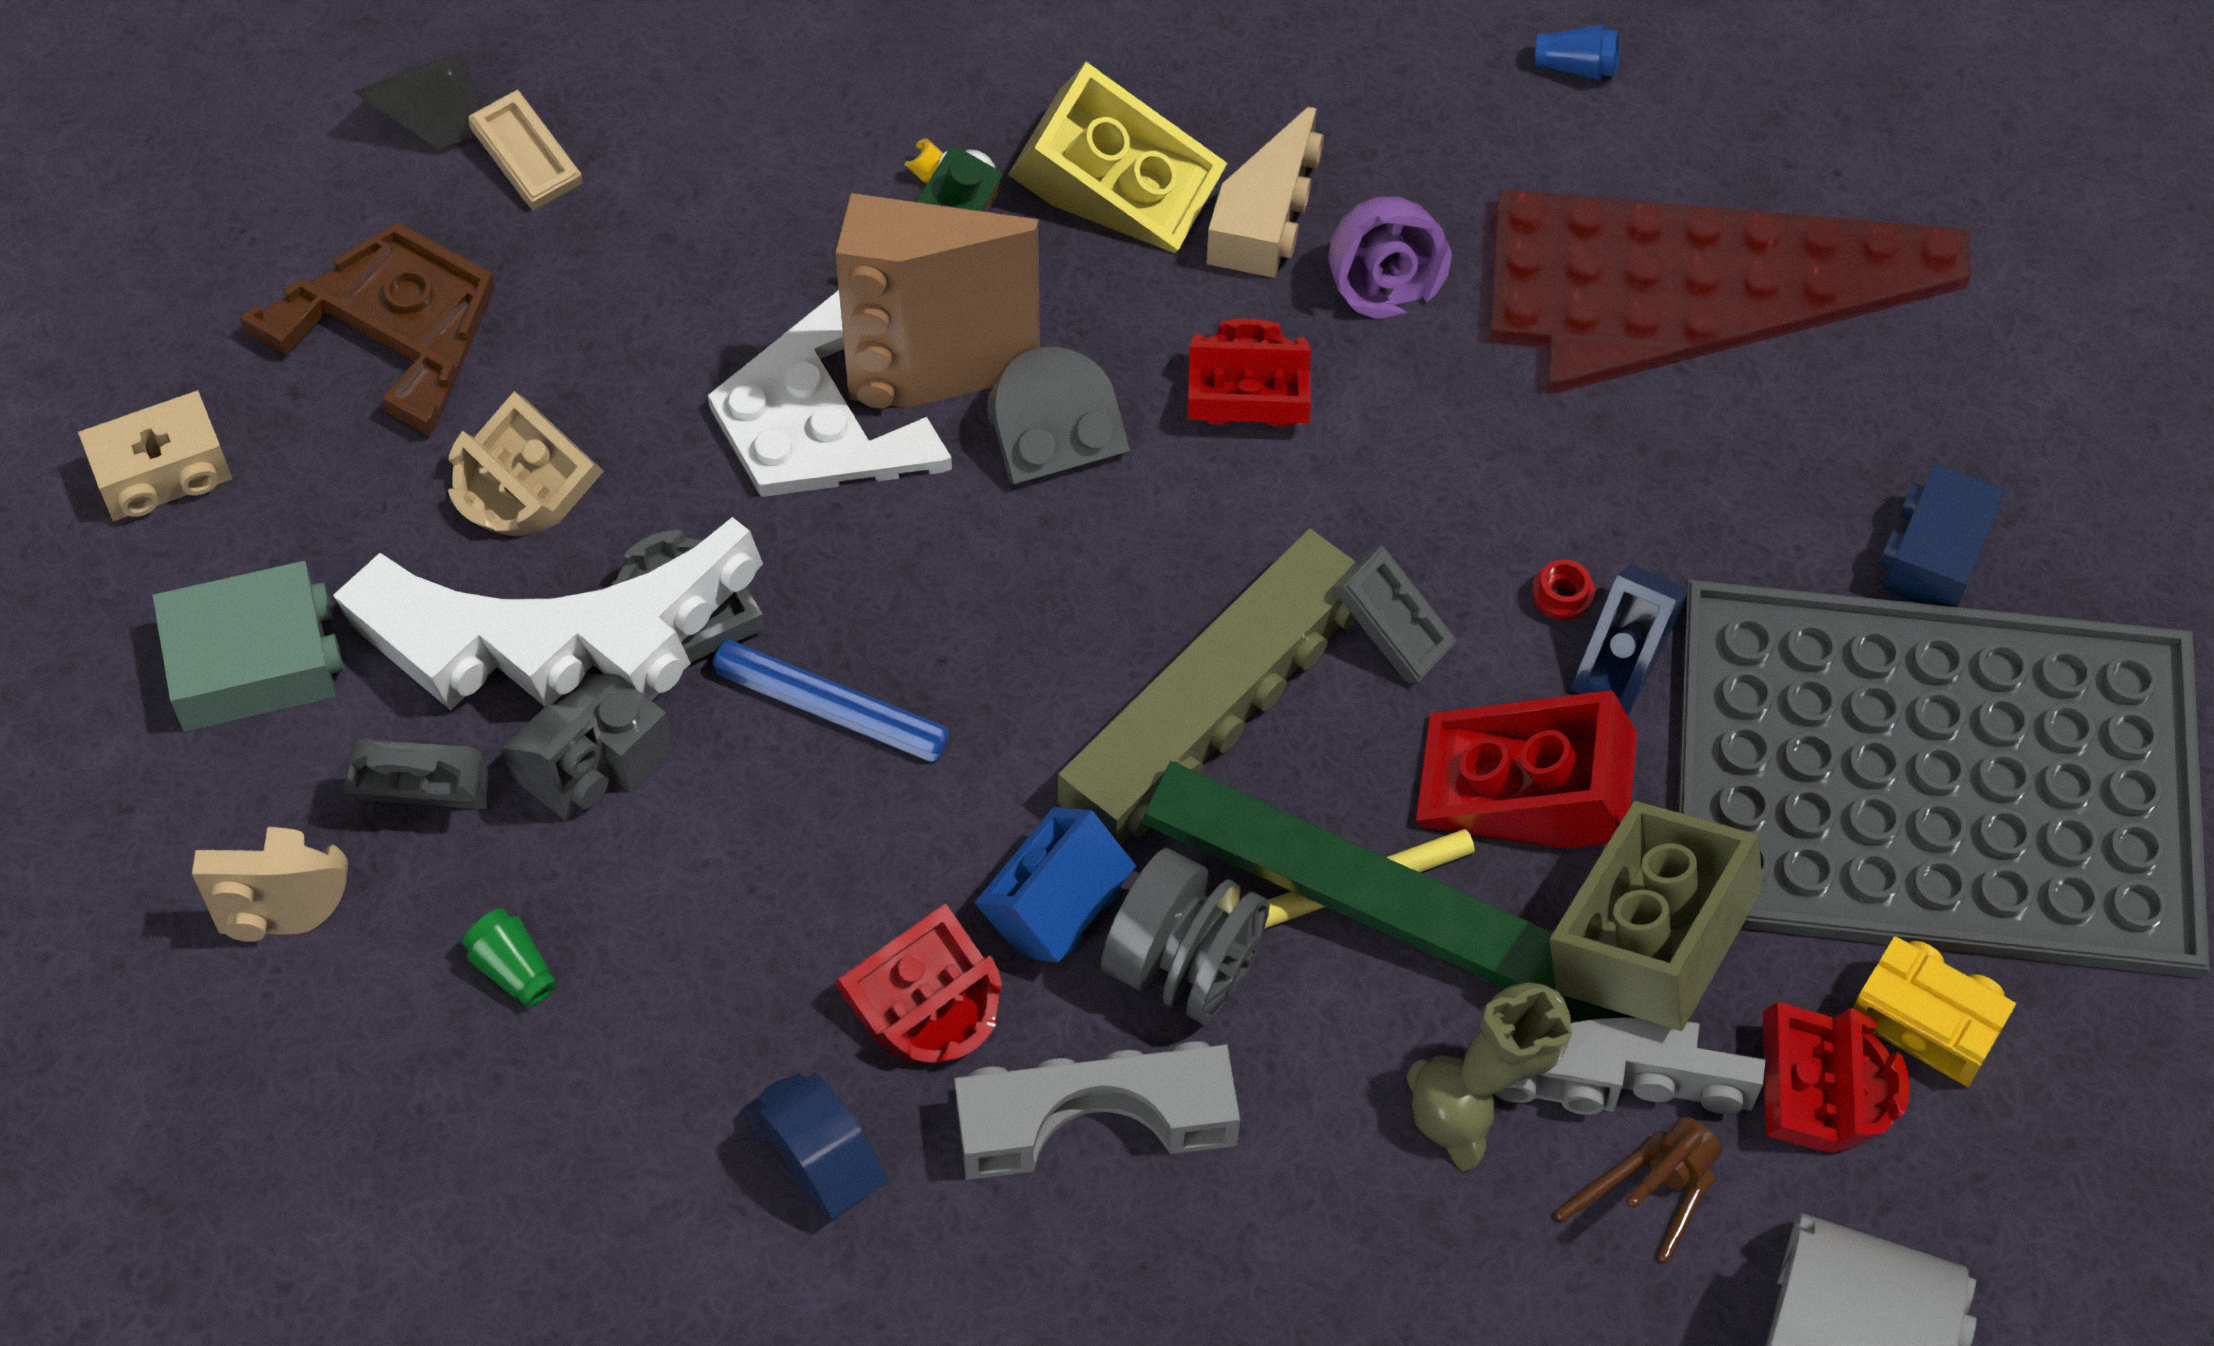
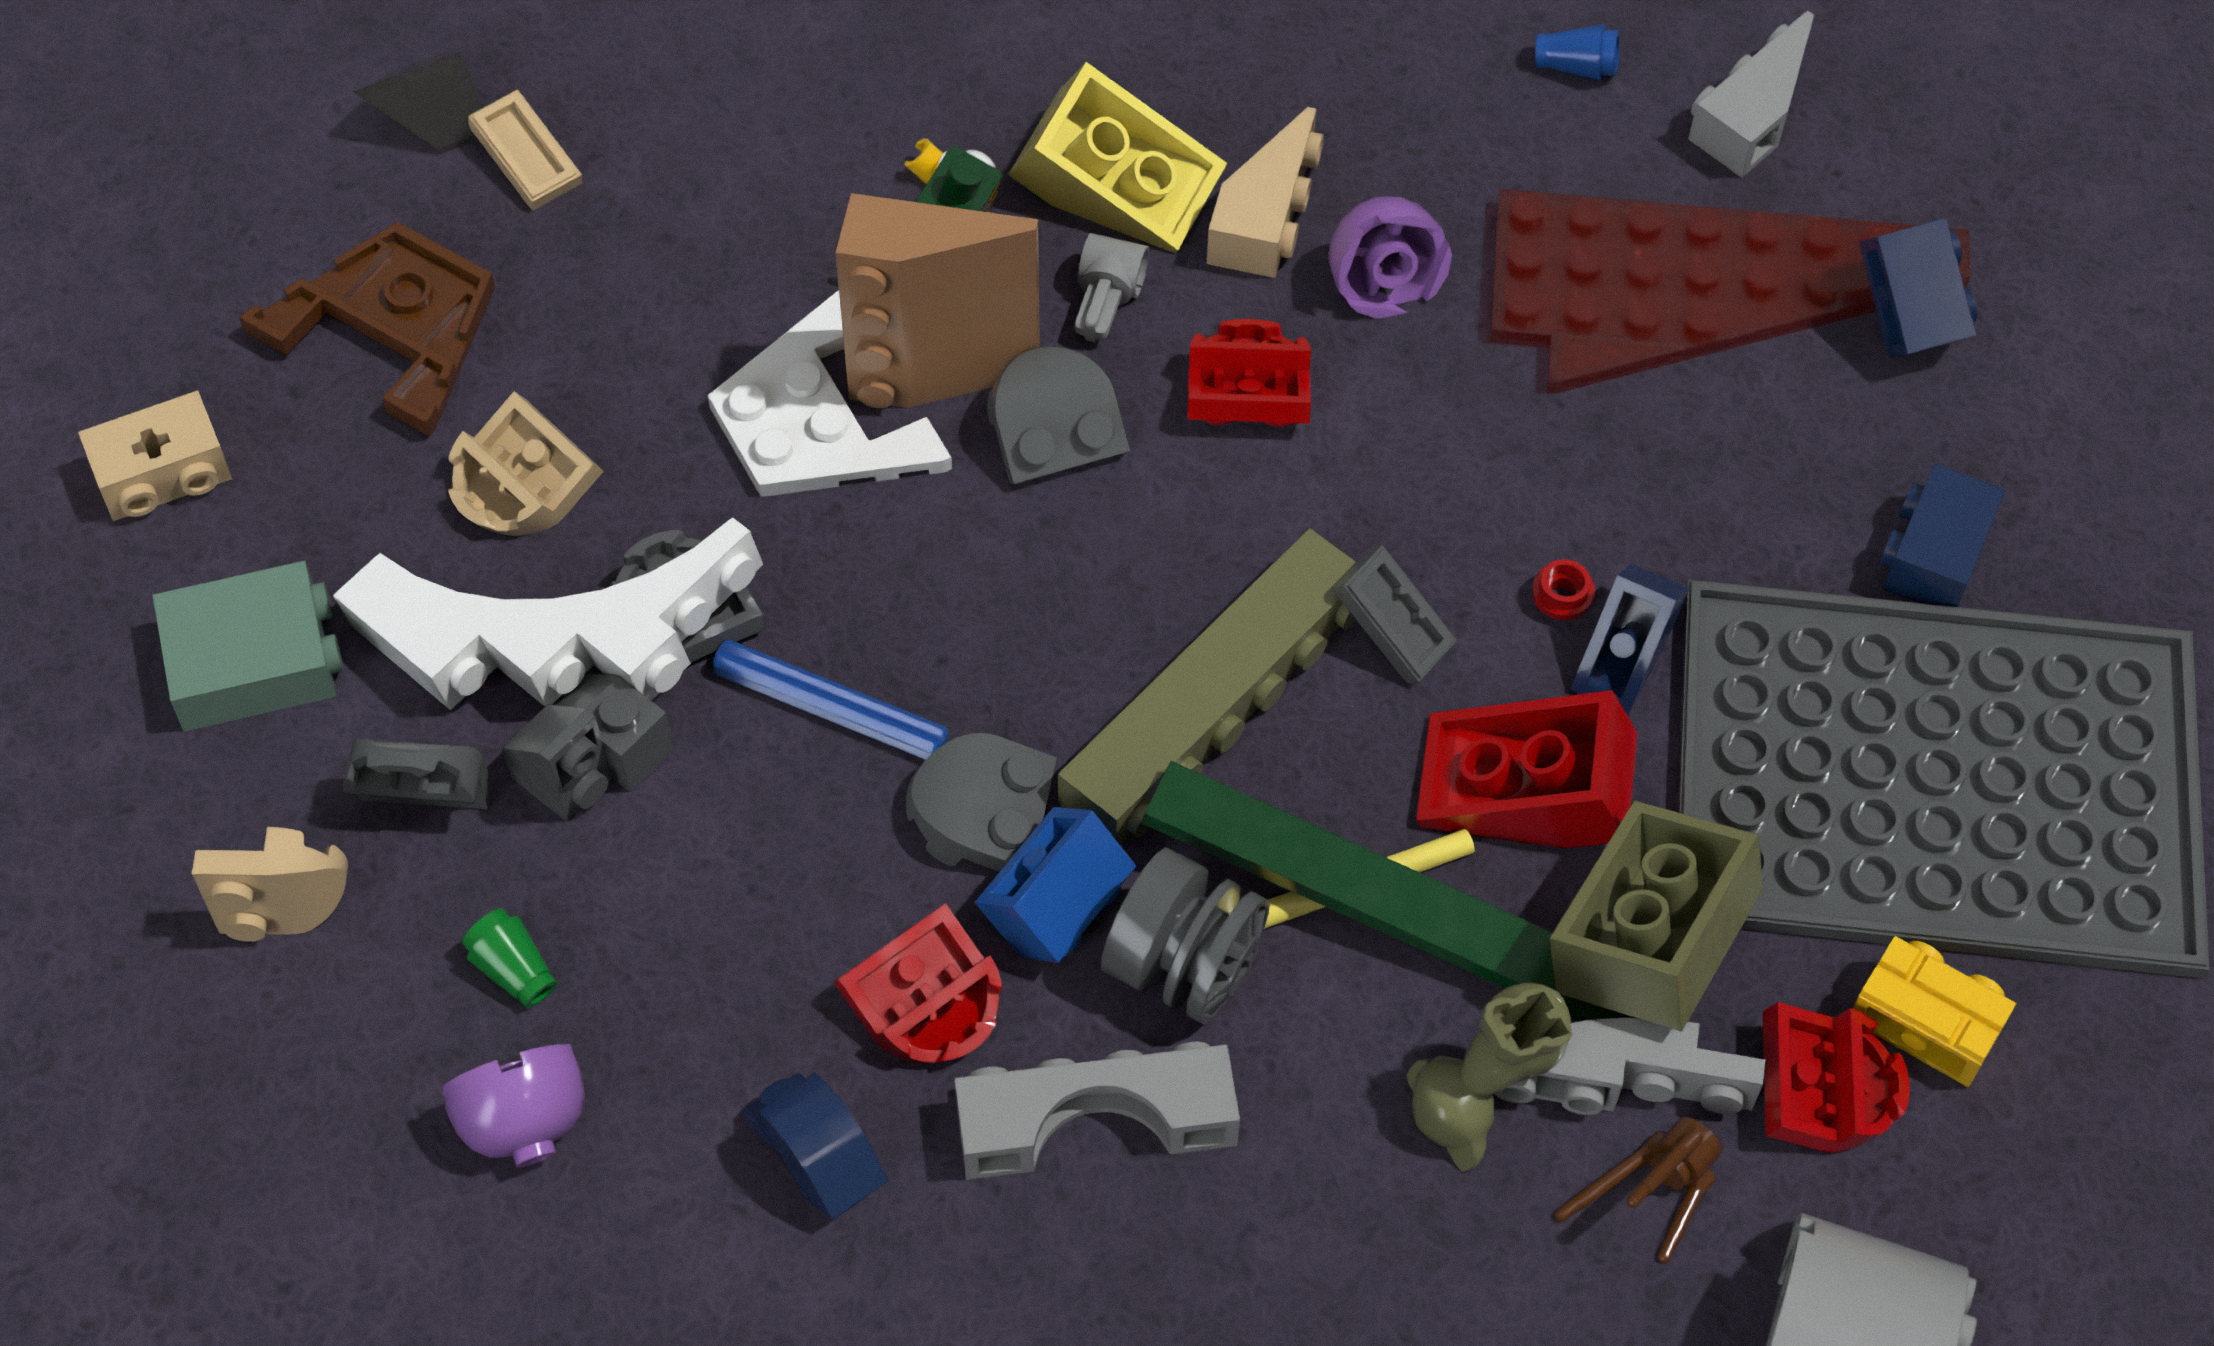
(518, 1105): none -> medium lavender cylinder
(979, 798): none -> dark grey slope
(1109, 279): none -> light grey axle
(1748, 110): none -> light grey slope
(1919, 287): none -> dark blue brick

